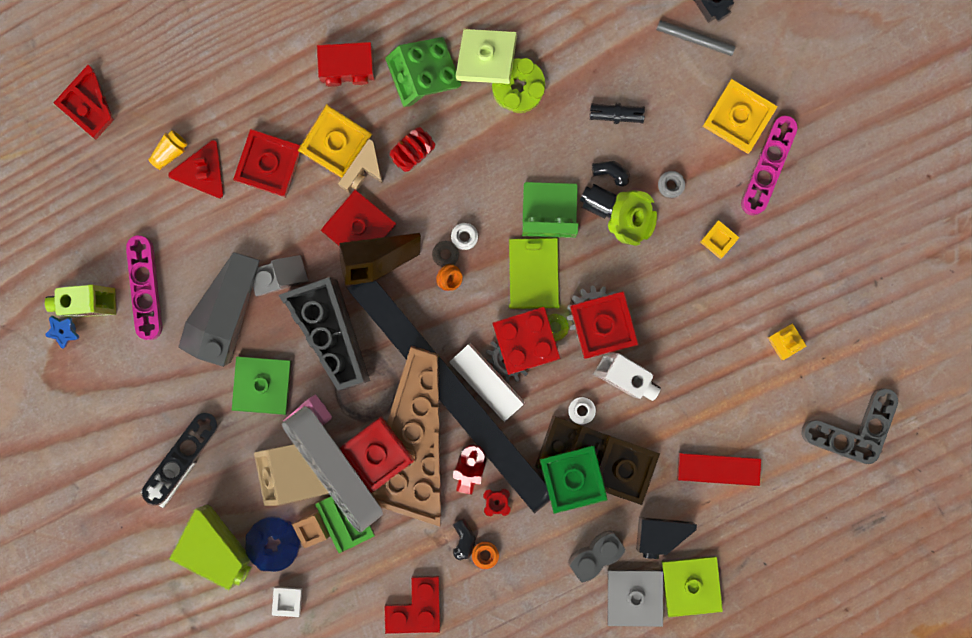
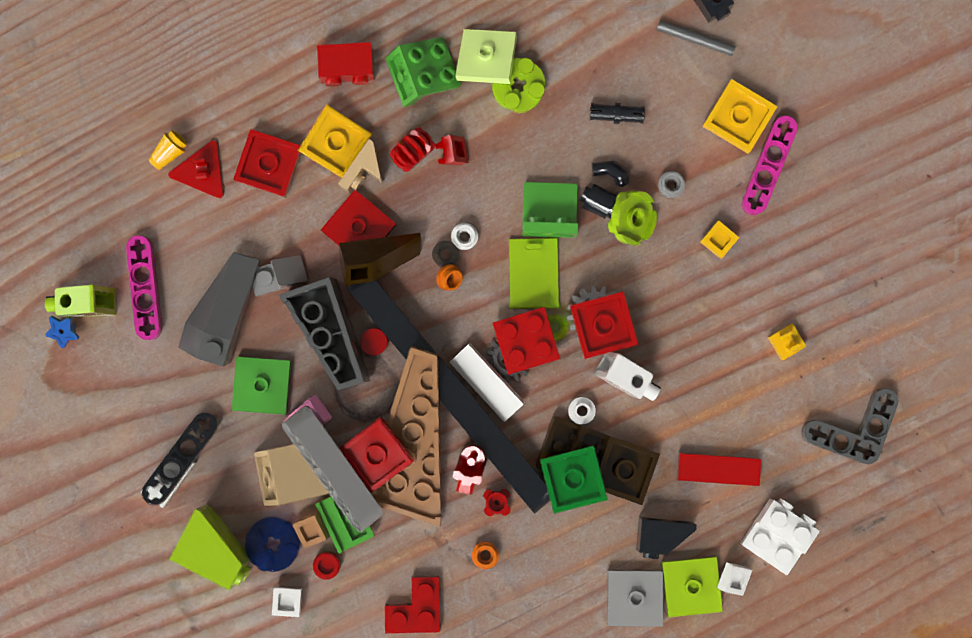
(86, 103): red wing -> none
(326, 565): none -> red tile
(374, 342): none -> red tile
(454, 150): none -> red tile
(466, 541): black arm -> none
(589, 560): dark grey brick -> none
(734, 579): none -> white plate
(780, 535): none -> white plate

